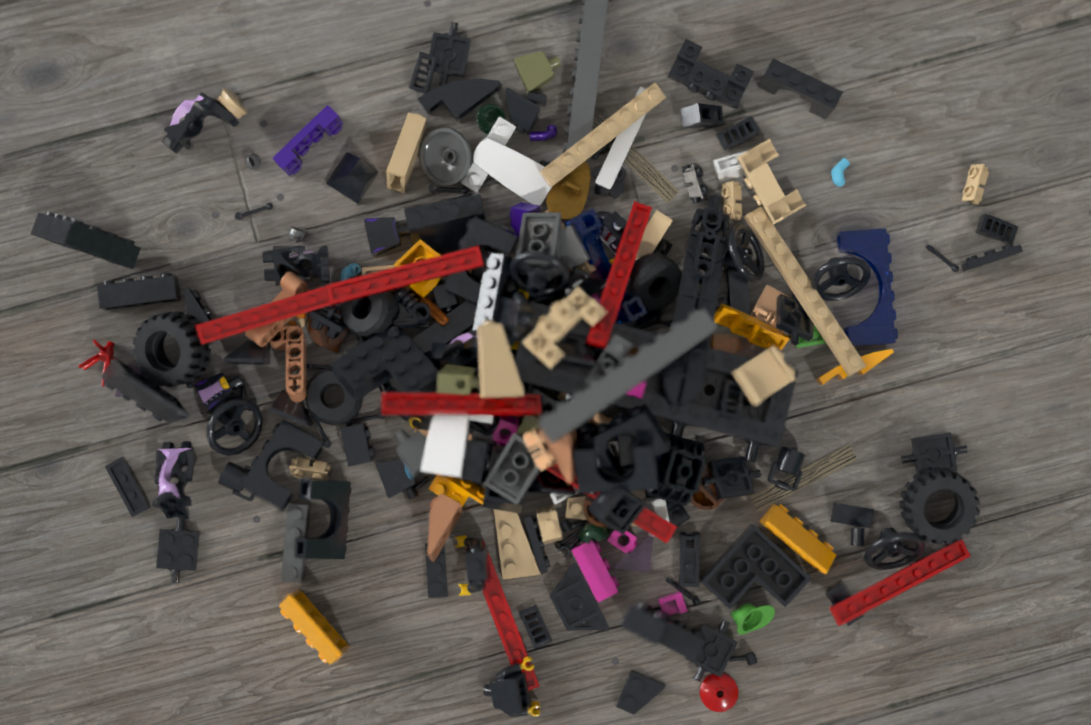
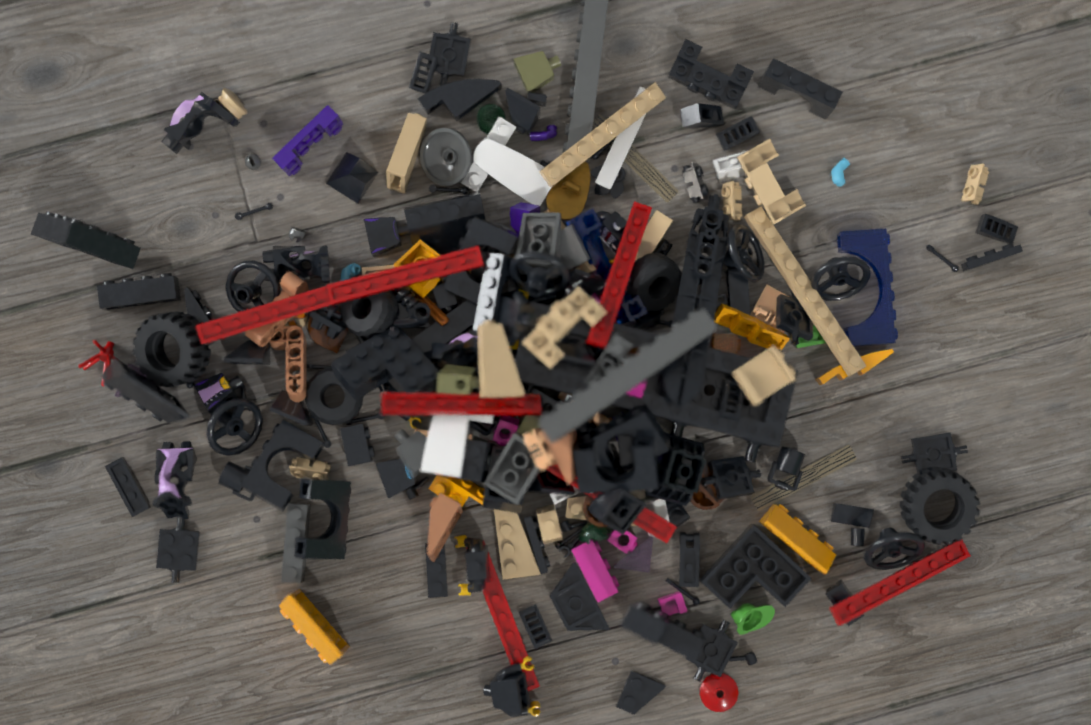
(251, 290): none -> black piece

